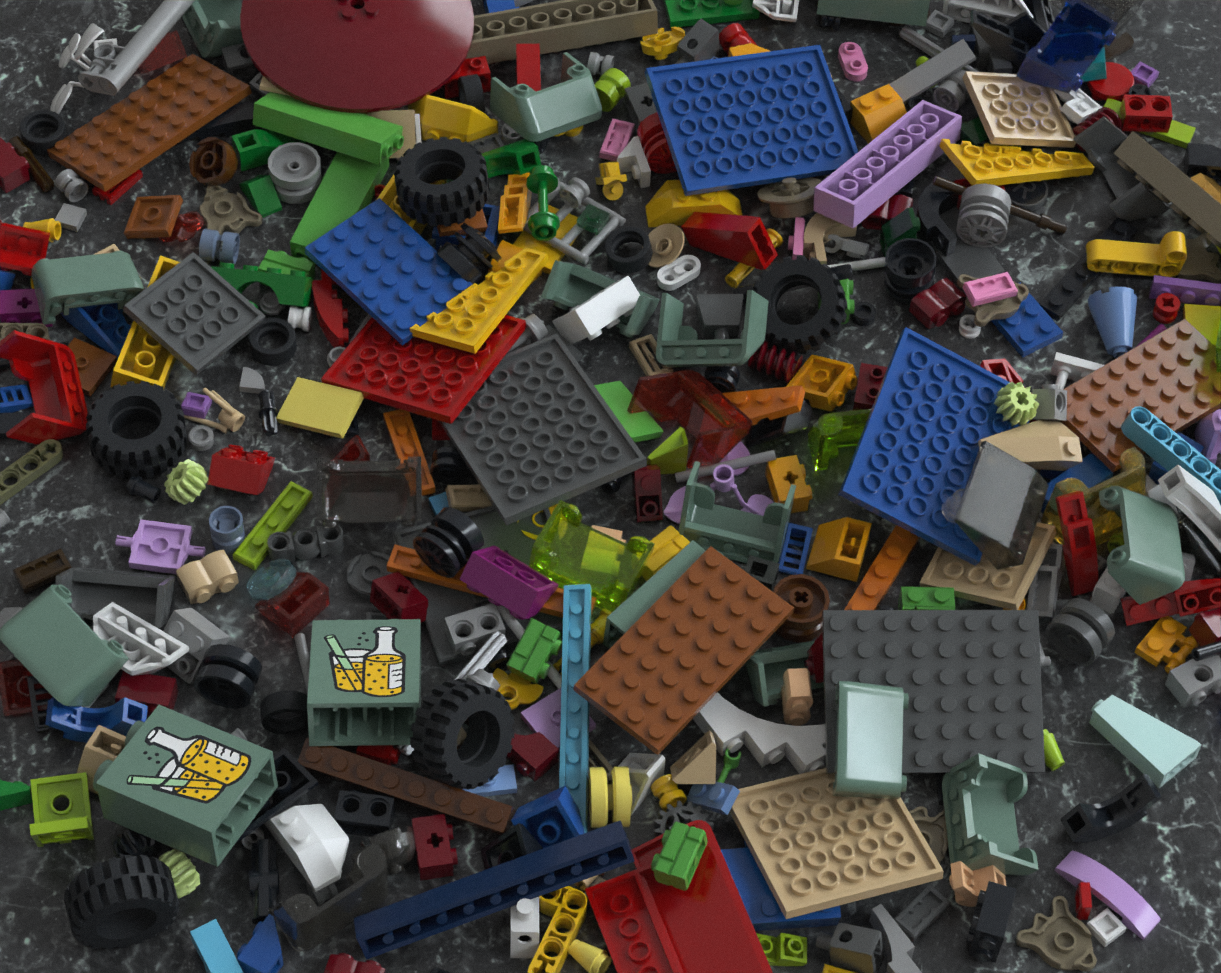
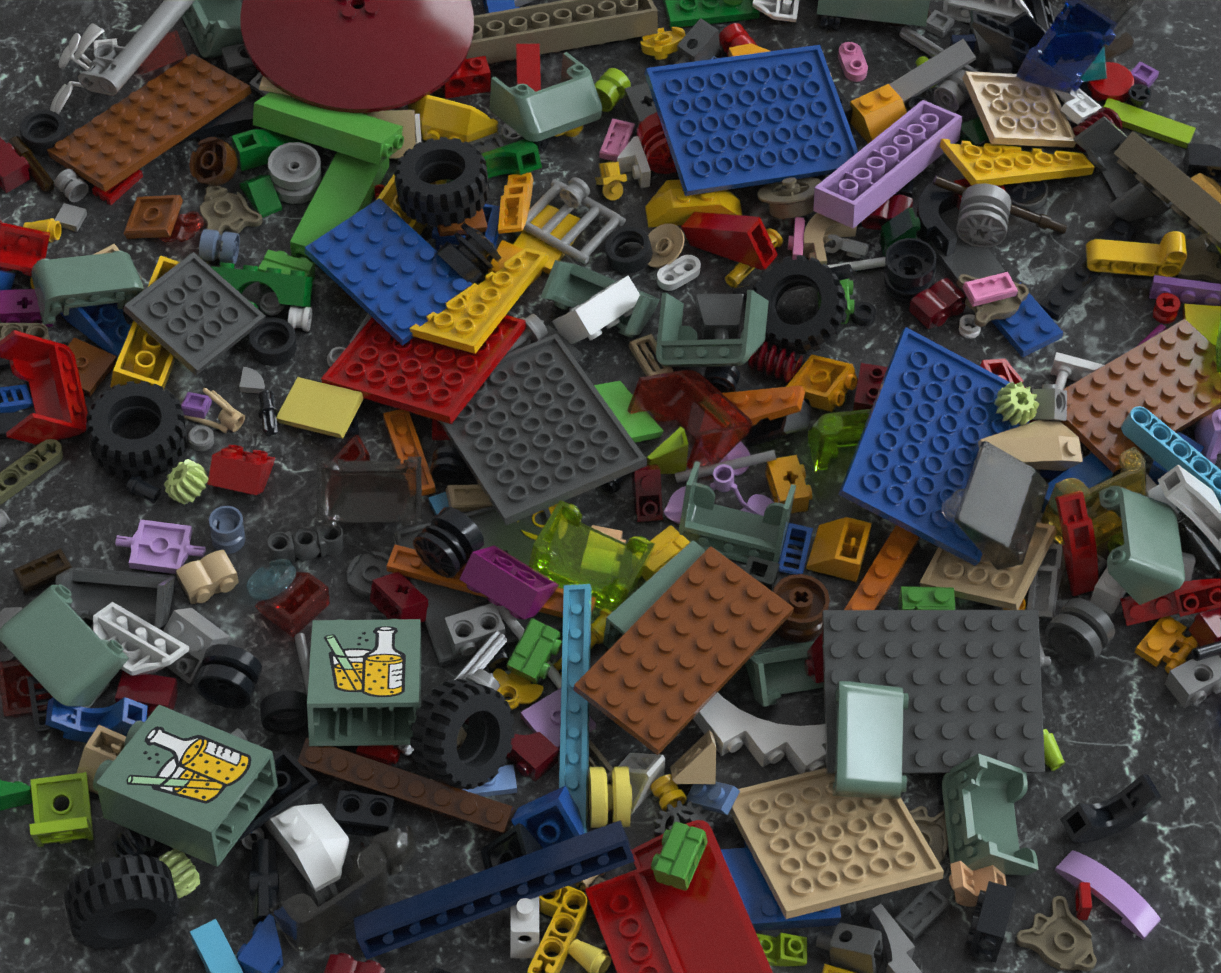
(276, 519): lime tile -> none
(330, 311): red slope -> none
(431, 861): dark red brick -> none
(471, 91): black tyre -> none
(543, 223): green piece -> none
(593, 219): clear green plate -> none
(596, 65): light grey wheel -> none
(729, 763): bright green hand -> none
(796, 696): light nougat brick -> none
(1106, 927): white tile -> none
(1114, 318): medium blue cone -> none
(1143, 739): light aqua slope -> none
(1146, 113): red brick -> none

